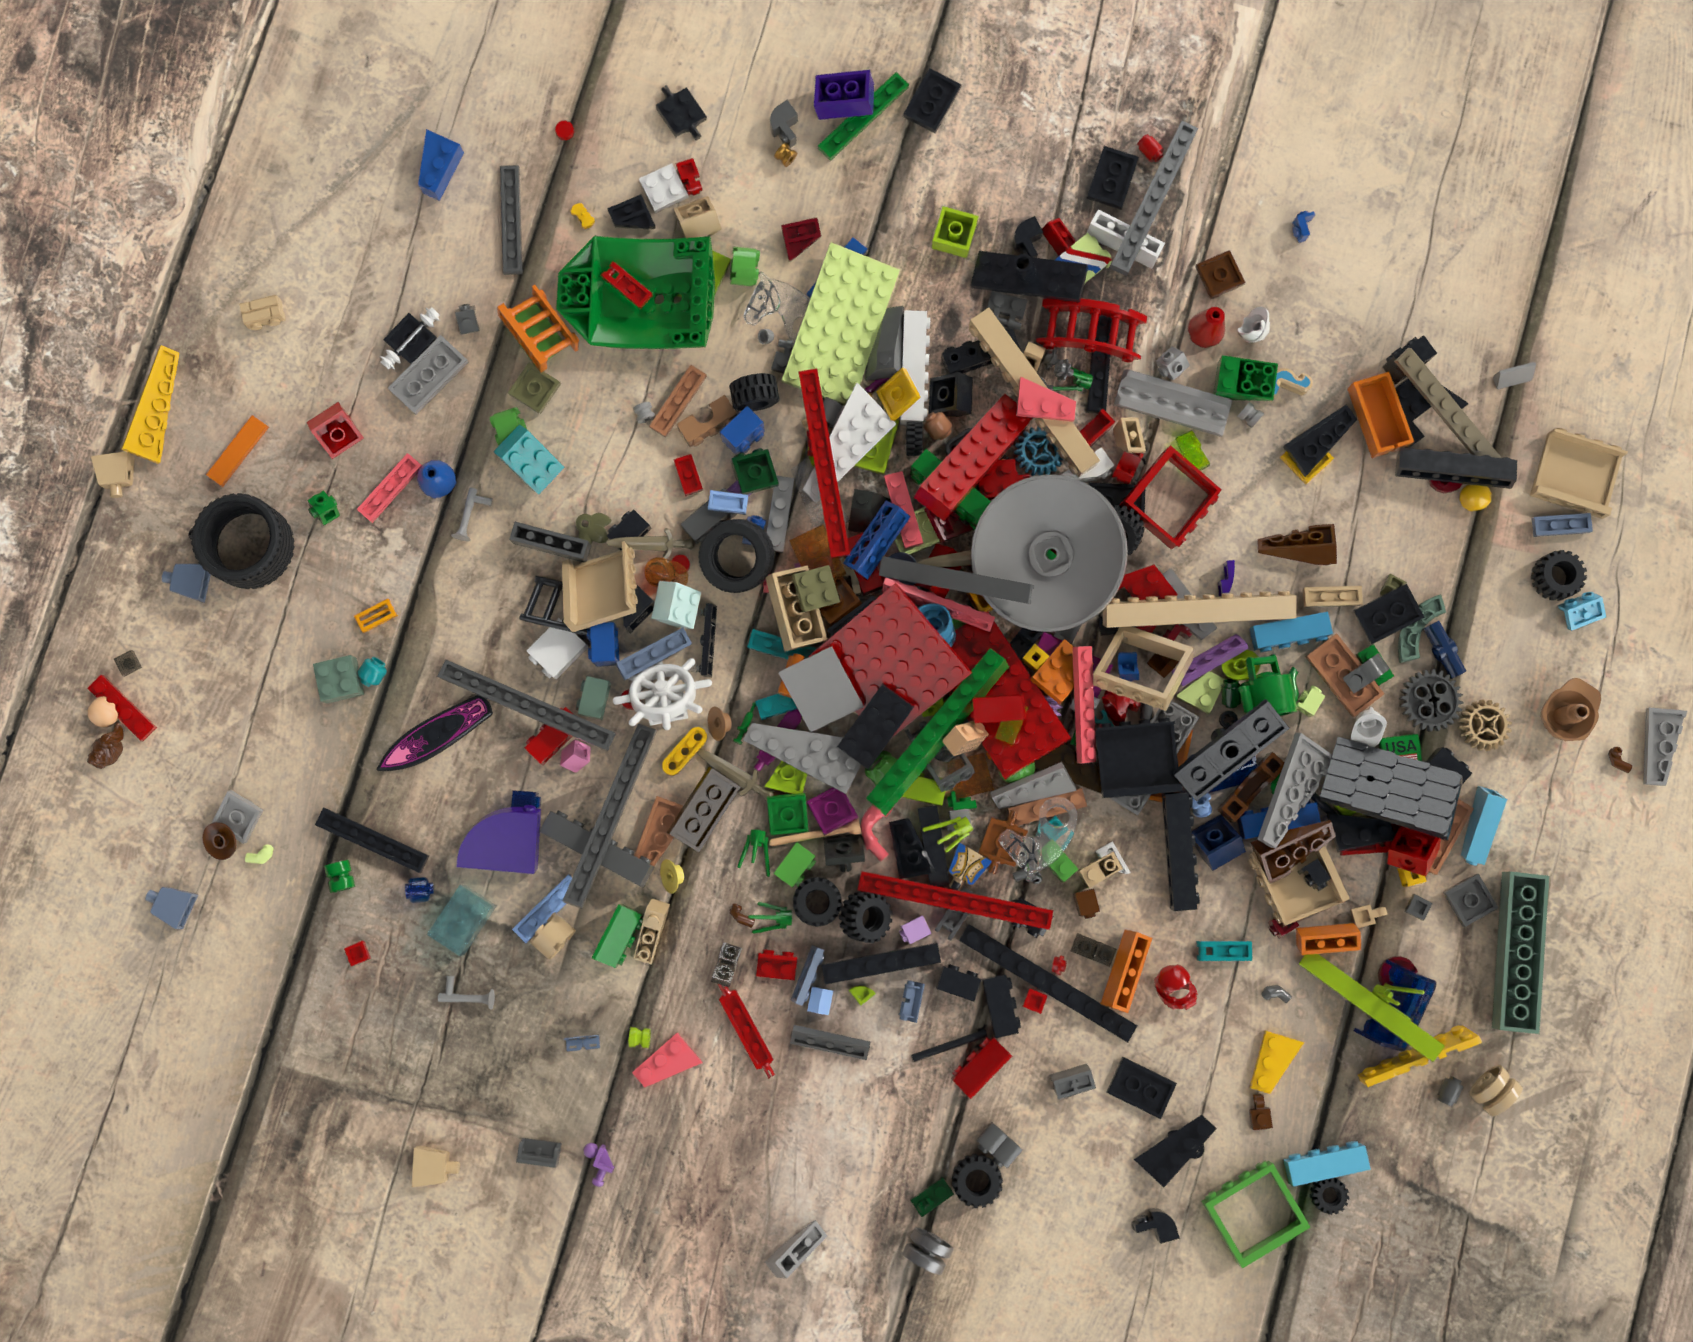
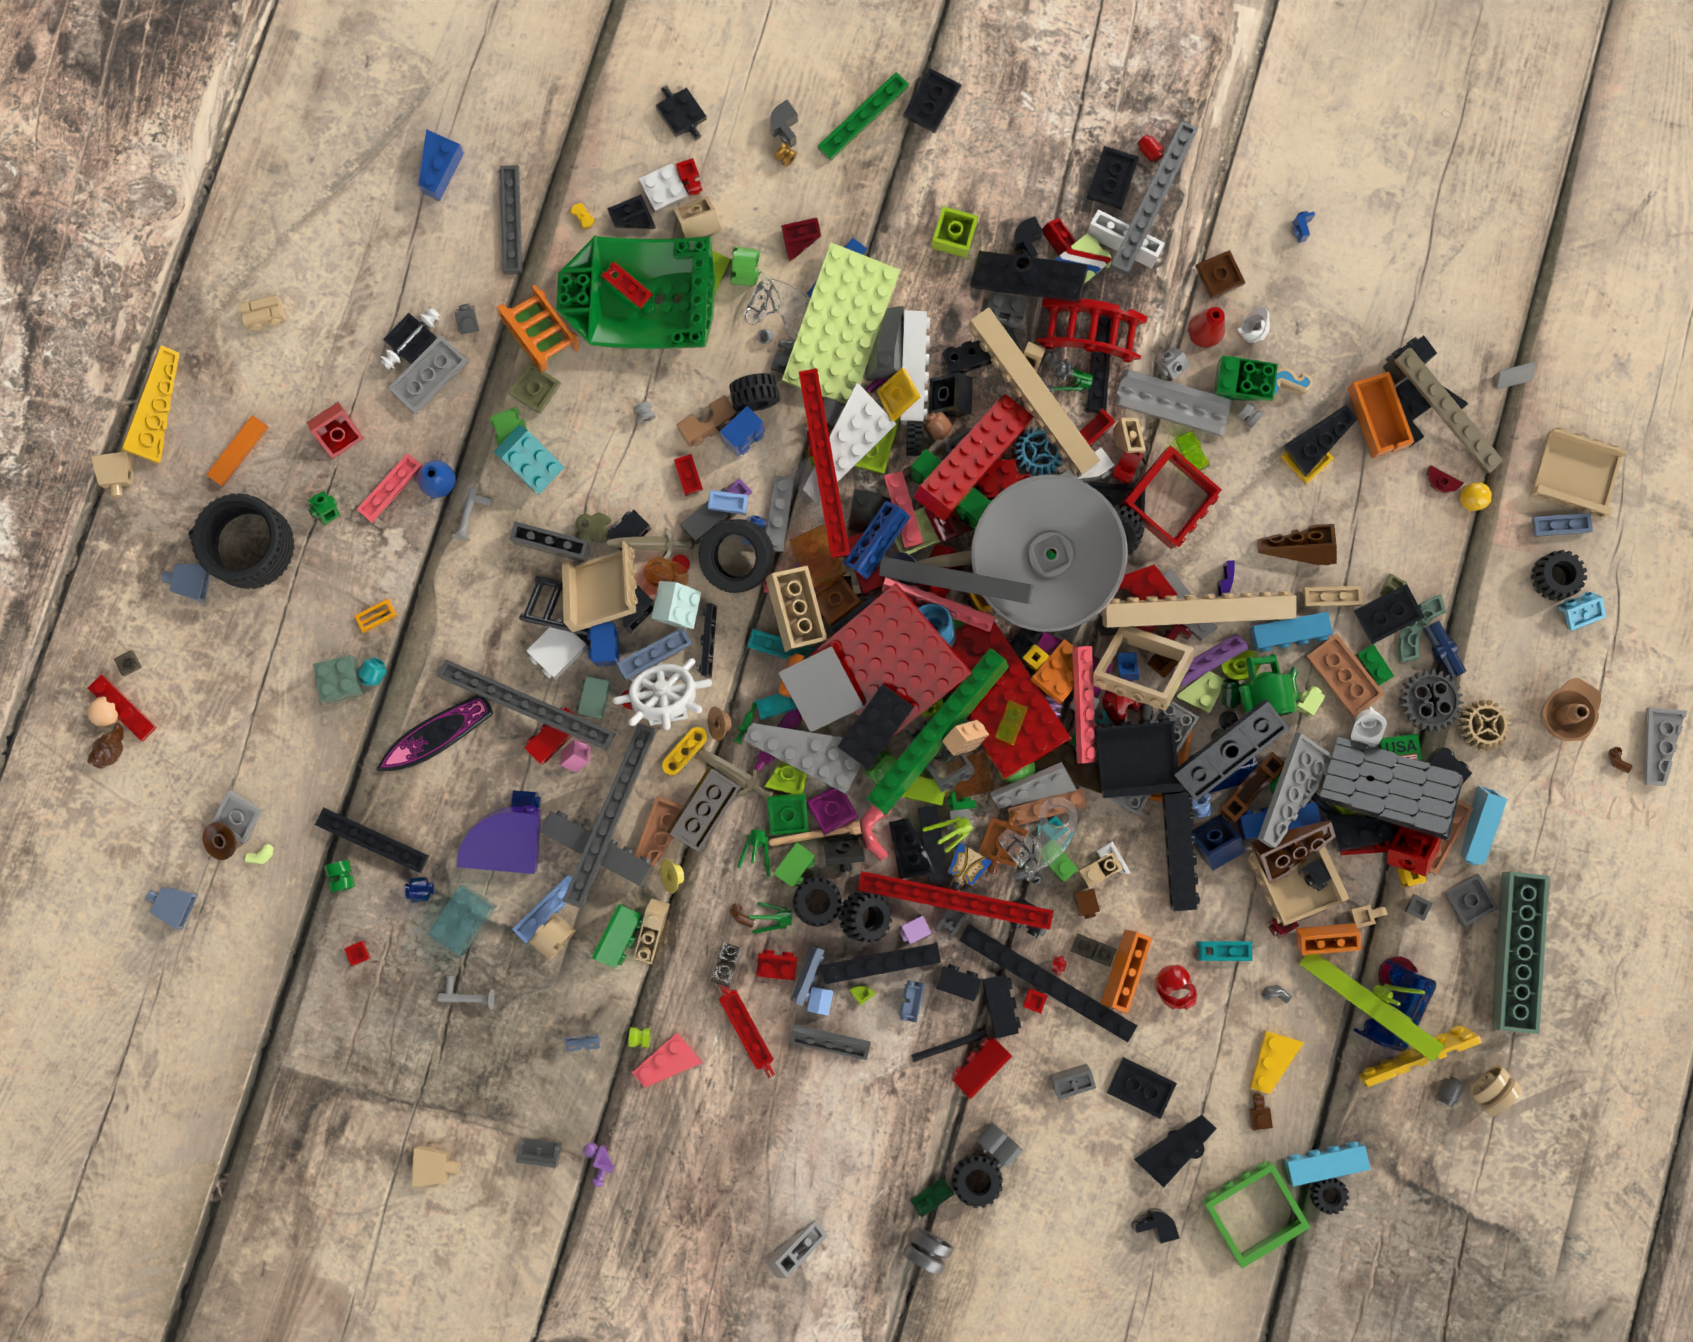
(564, 130): red tile -> none
(678, 401): nougat plate -> none
(754, 471): dark green plate -> none
(815, 588): olive plate -> none
(844, 94): dark purple brick -> none
(999, 708): red piece -> none
(1043, 403): coral wing -> none
(1366, 673): dark grey brick -> none
(1456, 467): black brick -> none

